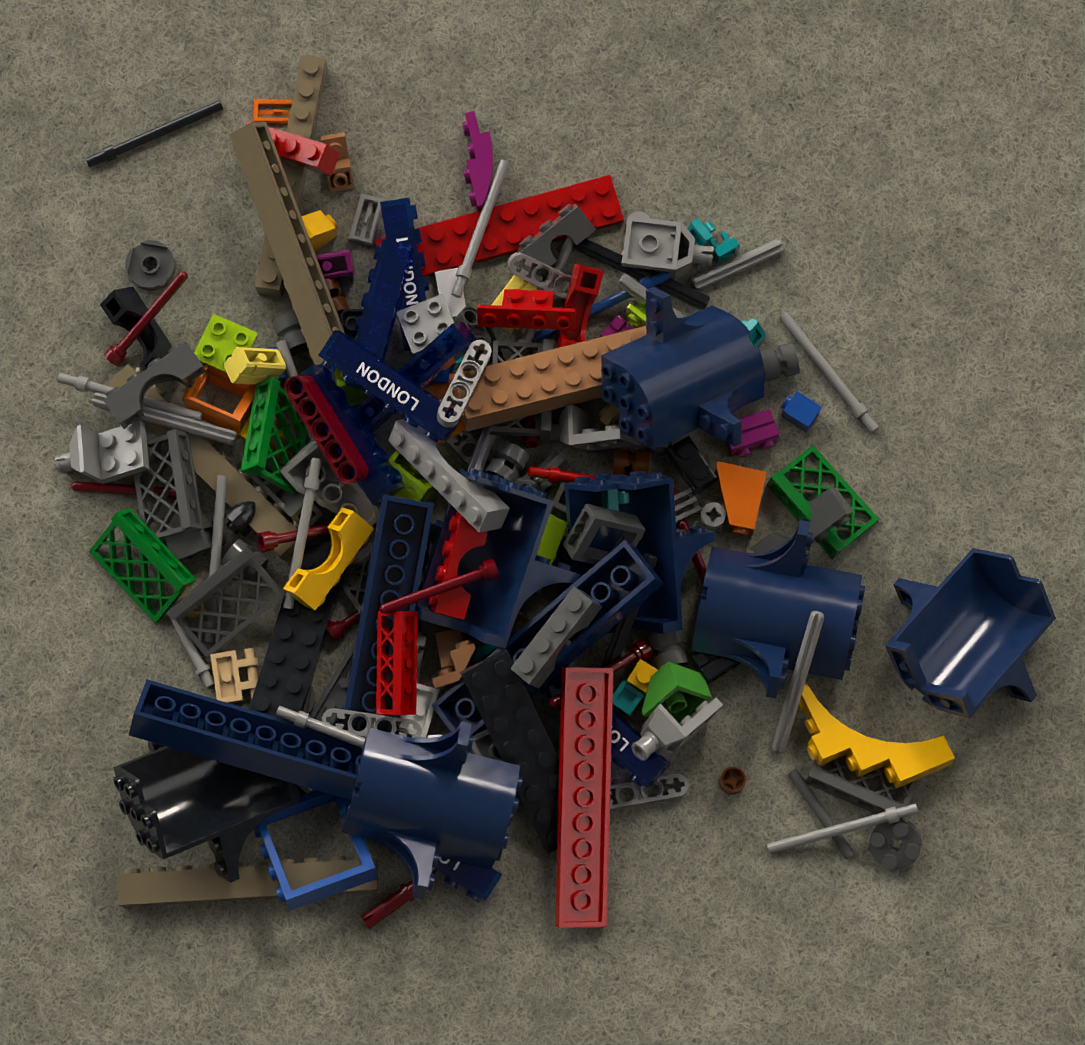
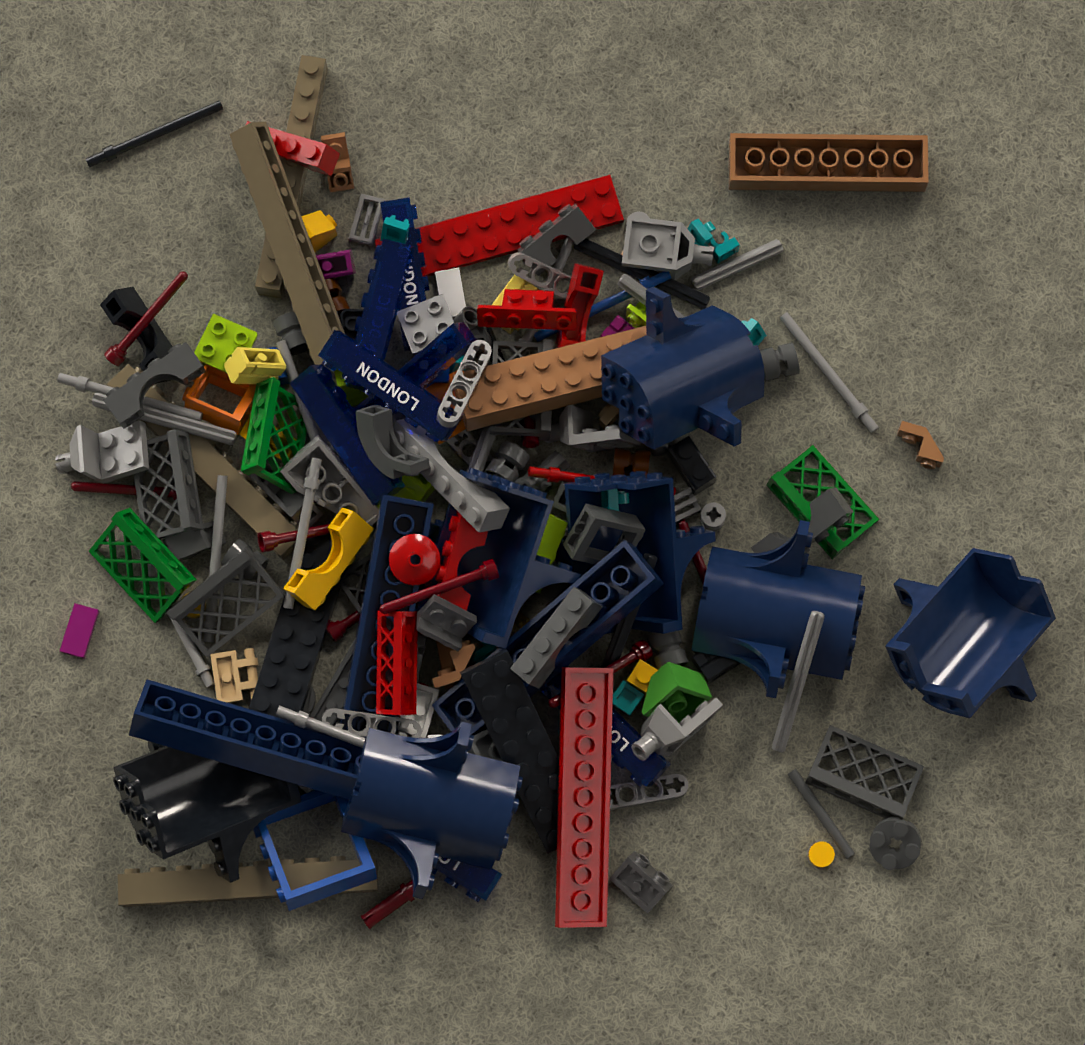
(79, 631): none -> magenta tile
(143, 254): dark grey plate -> none
(240, 517): black plate -> none
(256, 111): orange tile -> none
(316, 424): dark red beam -> none
(382, 446): none -> dark grey arch
(395, 229): none -> teal tile
(400, 559): none -> red dish
(444, 622): none -> flat silver bracket
(464, 272): light grey bar -> none
(479, 170): magenta slope -> none
(641, 881): none -> flat silver bracket
(734, 777): reddish brown wheel -> none
(740, 495): orange slope -> none
(756, 432): magenta brick -> none
(800, 411): blue brick -> none
(821, 854): none -> yellow tile
(828, 162): none -> medium nougat brick
(865, 754): yellow arch -> none
(891, 815): light grey bar -> none
(928, 453): none -> medium nougat slope

